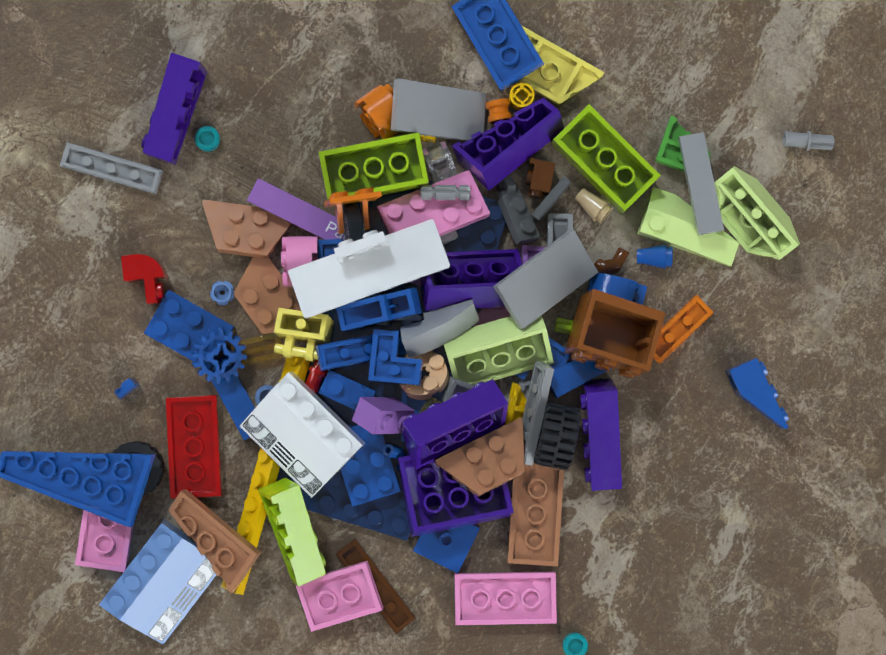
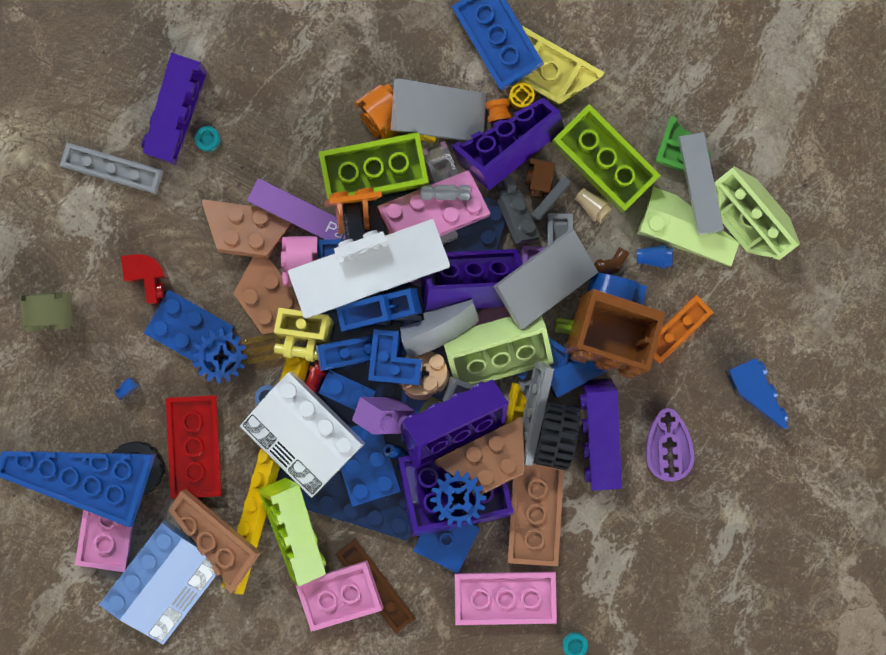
(46, 309): none -> olive brick
(217, 288): medium blue plate -> none
(235, 400): blue tile -> none
(449, 490): none -> blue gear
(683, 447): none -> medium lavender piece
(808, 140): light grey axle -> none

